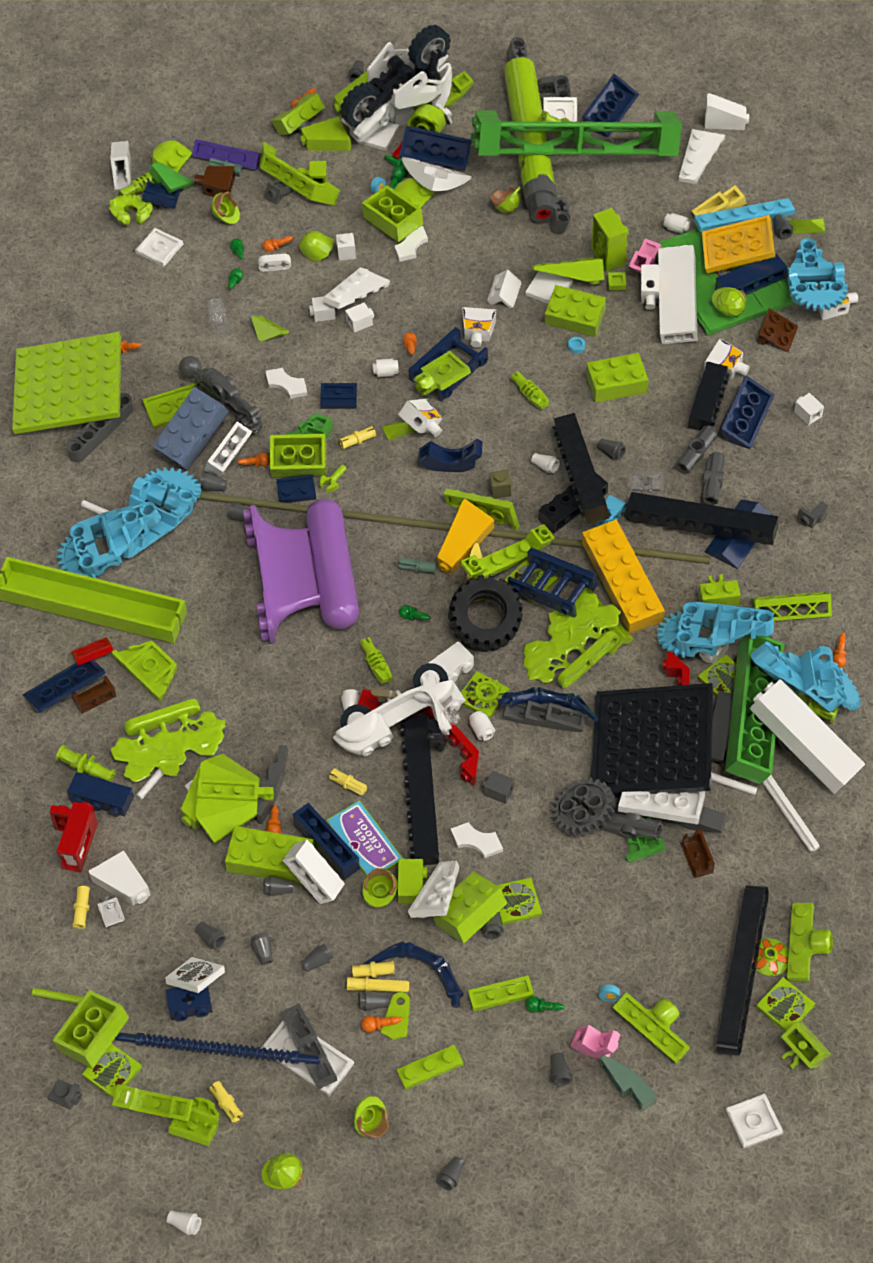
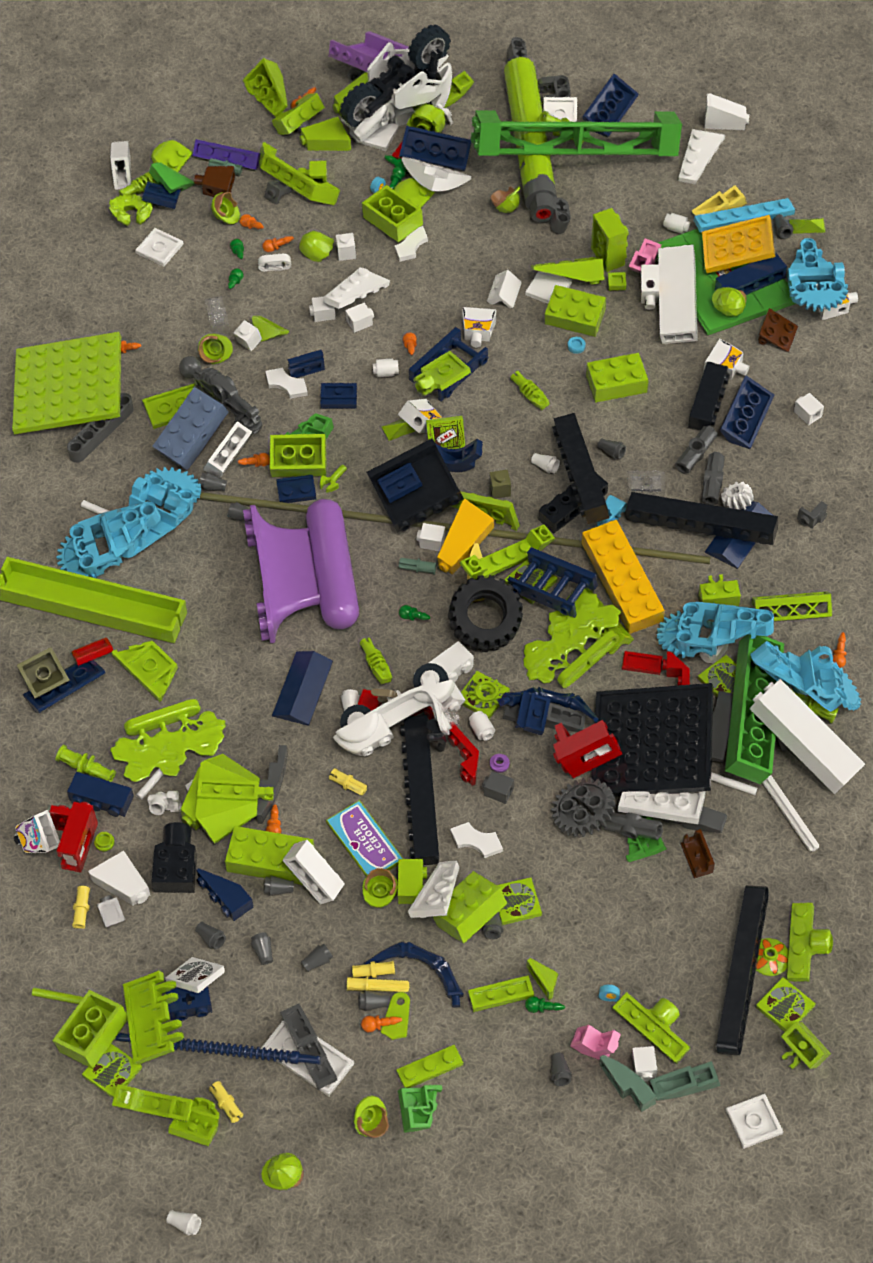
(37, 834): none -> white torso
(42, 673): none -> olive slope
(65, 1094): dark grey bracket -> none
(94, 696): reddish brown hinge -> none
(104, 841): none -> lime plate
(145, 1015): none -> lime hinge
(164, 801): none -> white plate
(175, 861): none -> black brick
(215, 348): none -> lime piece
(228, 894): none -> dark blue slope
(247, 335): none -> white brick
(249, 222): none -> orange bar
(267, 85): none -> lime wedge
(302, 687): none -> dark blue slope
(306, 364): none -> dark blue plate
(326, 841): dark blue brick -> none
(357, 437): light yellow pin -> none
(364, 53): none -> medium lavender panel
(400, 482): none -> dark blue plate
(418, 1106): none -> bright green slope
(431, 537): none -> white brick
(432, 498): none -> black panel
(447, 432): none -> tile
(449, 1176): dark grey cone -> none
(499, 767): none -> medium lavender plate
(532, 713): none -> dark blue plate
(544, 977): none -> lime slope
(585, 748): none -> red brick
(642, 662): none -> red tile
(644, 1062): none -> white brick
(685, 1081): none -> sand green slope
(737, 496): none -> white gear

